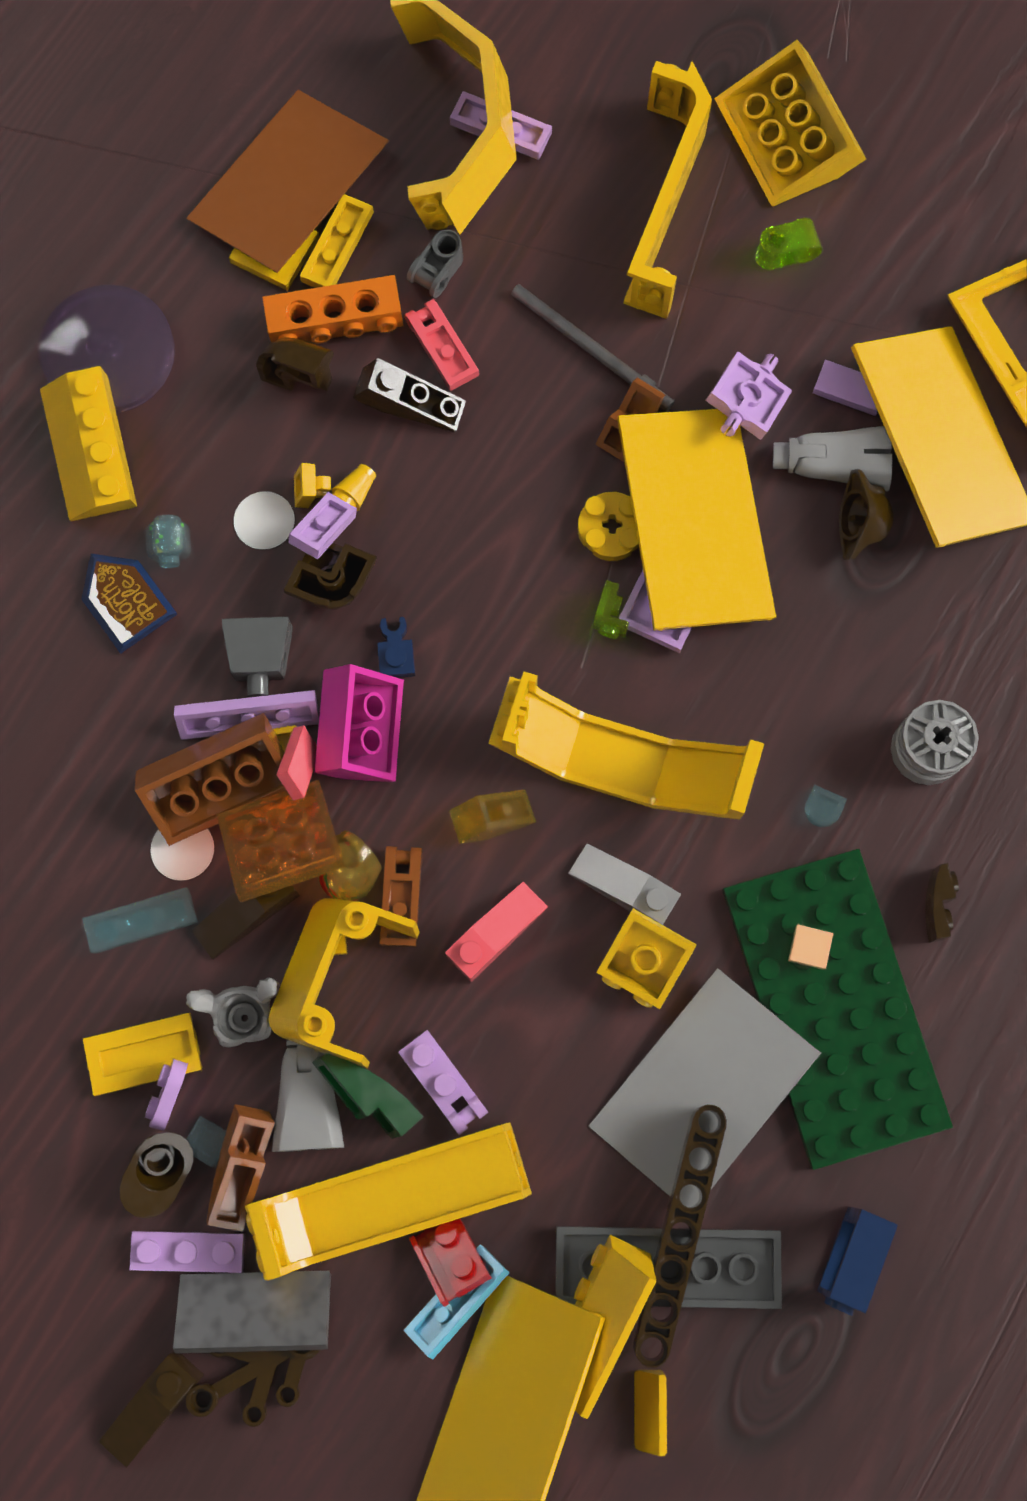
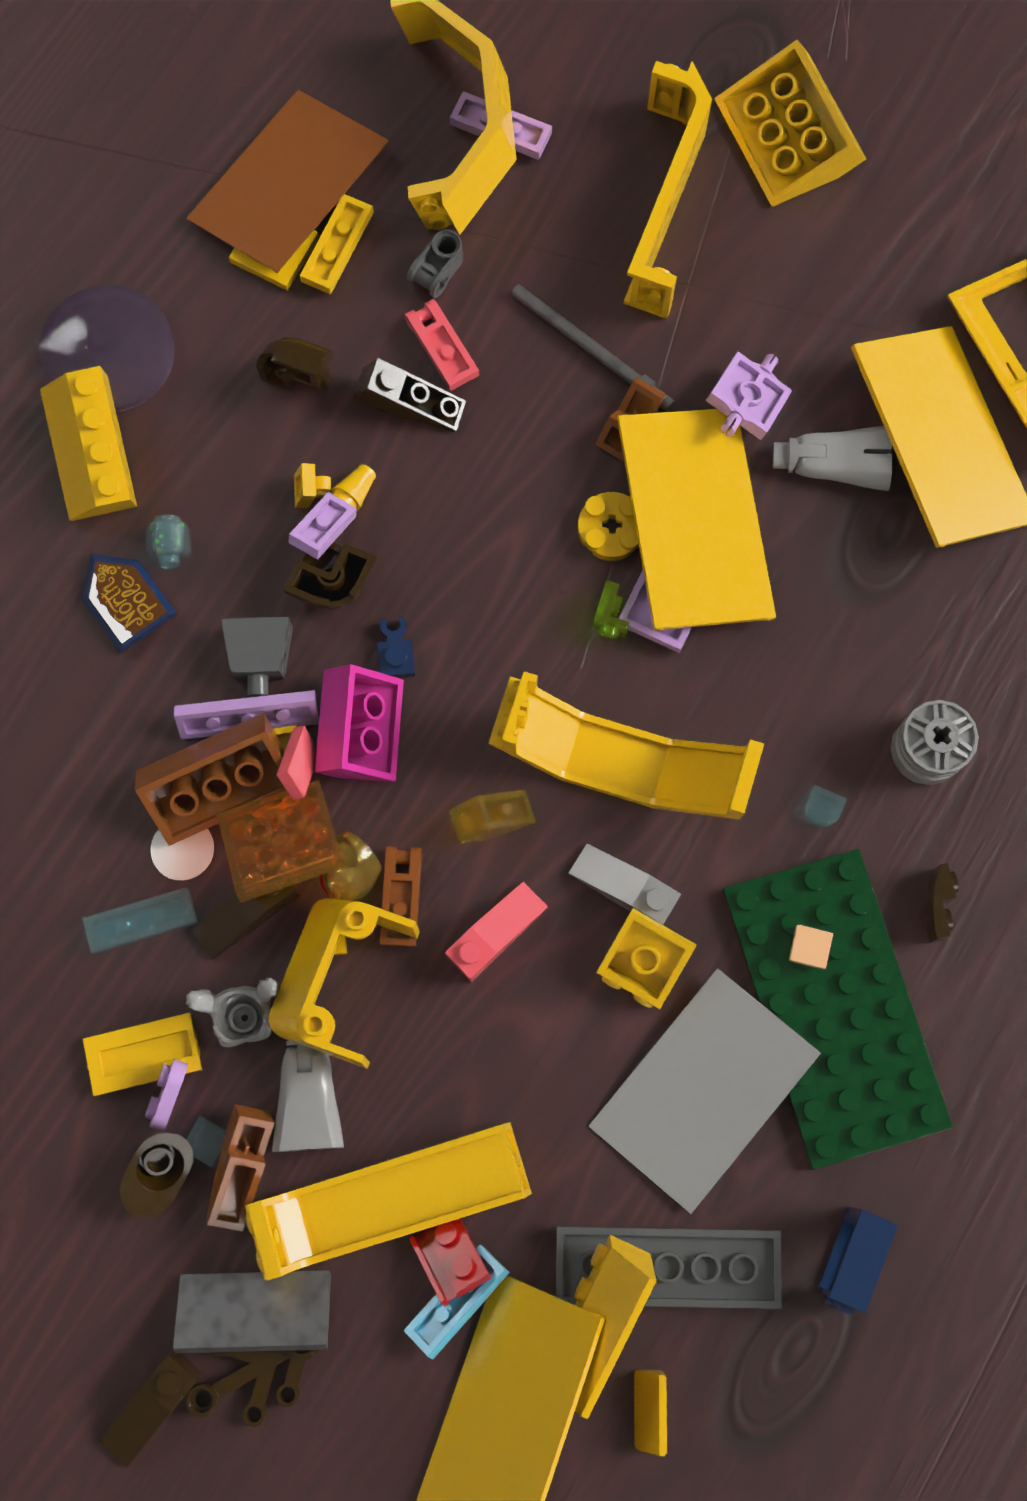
(187, 1251): lavender plate -> none
(264, 520): white sticker -> none
(346, 298): orange brick -> none
(368, 1094): dark green slope -> none
(442, 1080): lavender plate -> none
(682, 1253): dark brown beam -> none
(790, 243): clear neon green piece -> none
(845, 387): lavender tile -> none
(863, 516): dark brown hat -> none

